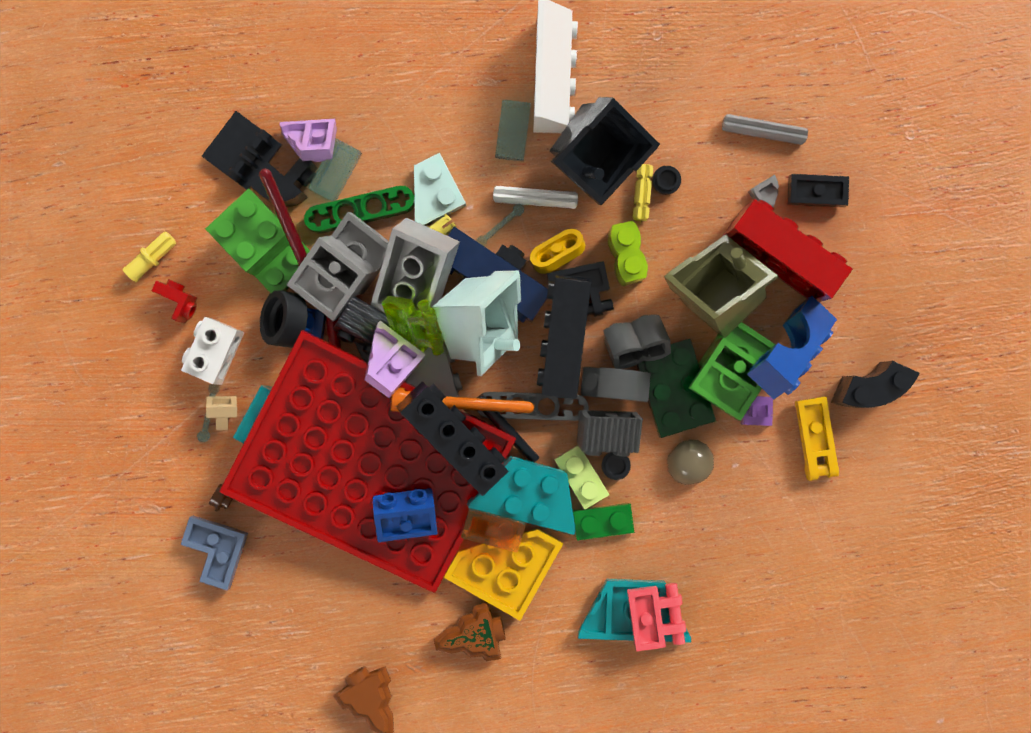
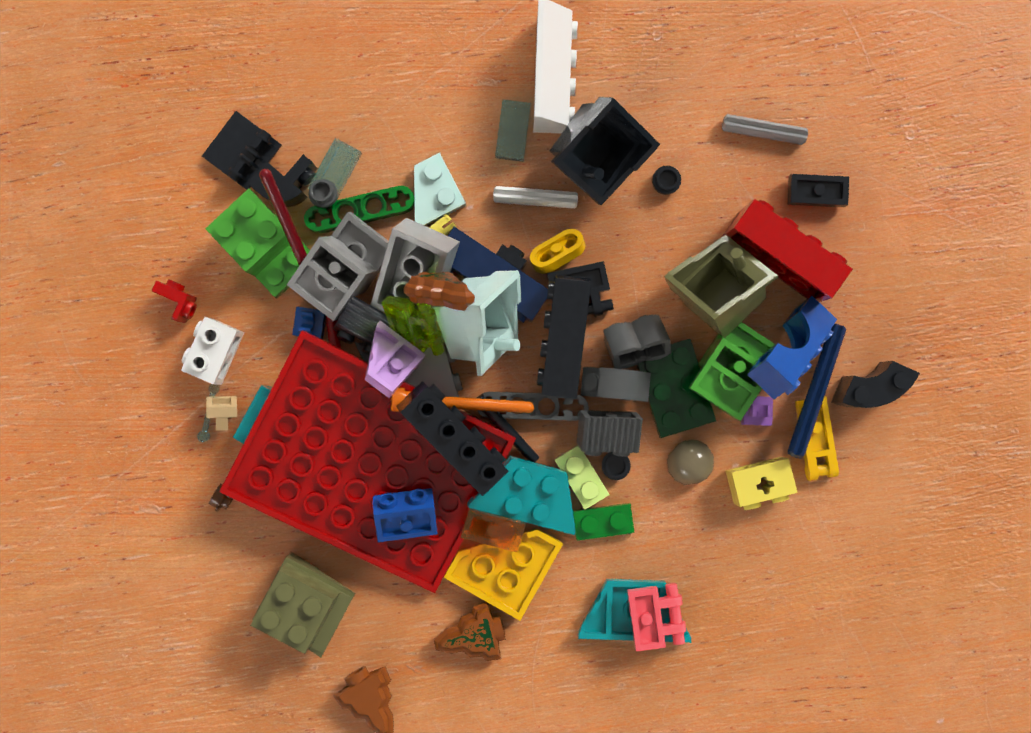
(149, 256): light yellow axle -> none
(223, 549): sand blue plate -> none
(283, 318): black tyre -> none
(302, 606): none -> olive piece
(311, 138): lavender wing -> none
(323, 193): none -> dark grey plate
(439, 290): none -> dark orange rock
(518, 210): clear light blue hinge -> none
(630, 262): lime brick -> none
(642, 192): light yellow axle -> none
(745, 478): none -> light yellow brick
(766, 191): light grey tile -> none
(816, 393): none -> dark blue axle

